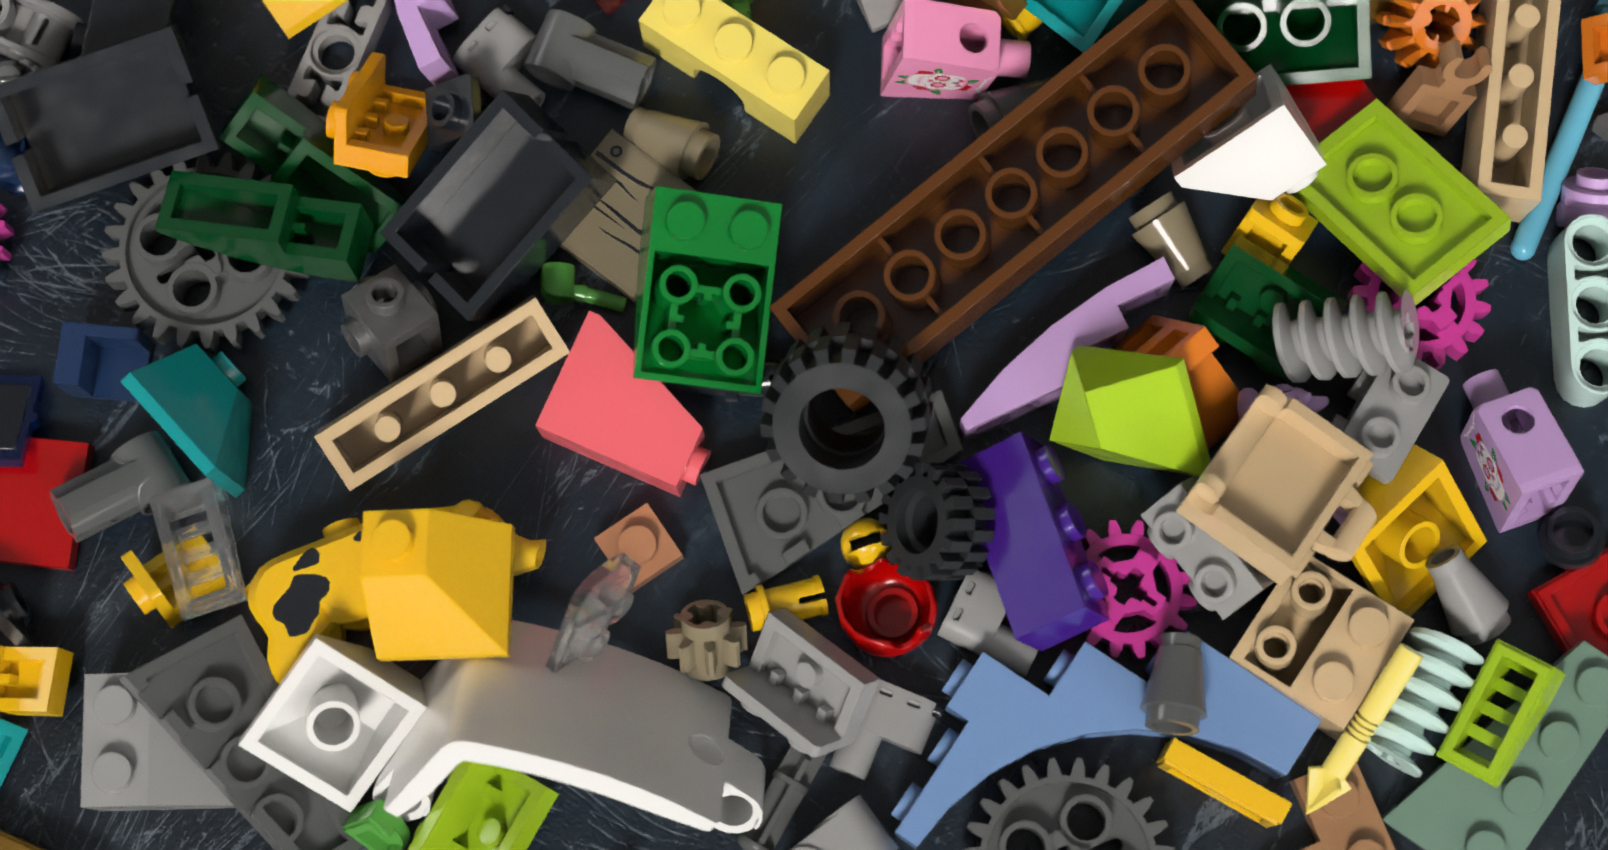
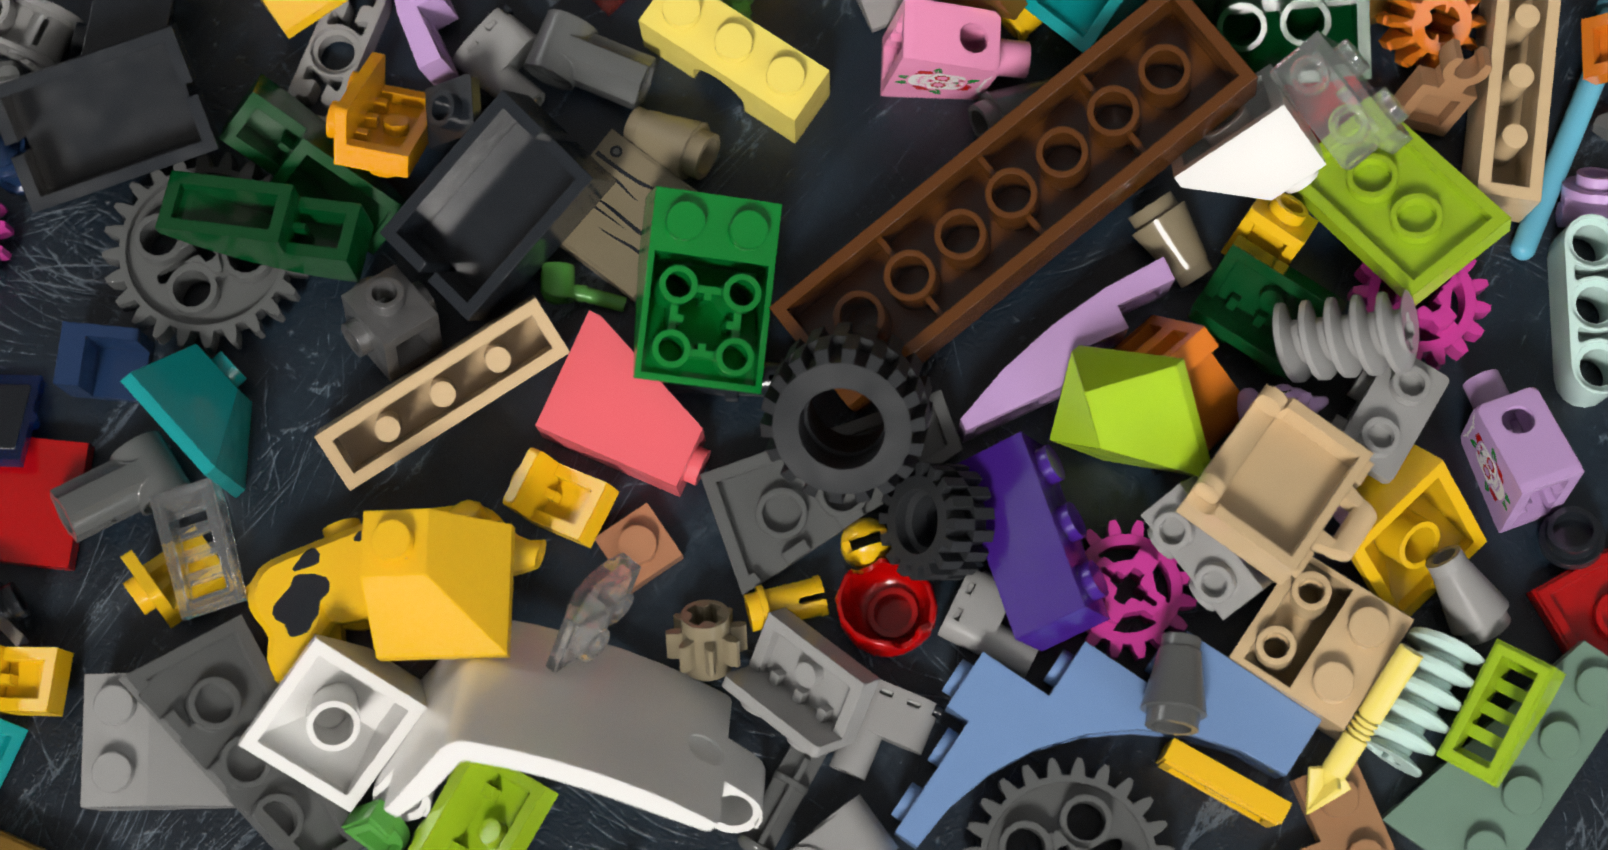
(559, 498): none -> yellow bracket
(1338, 102): none -> clear bracket

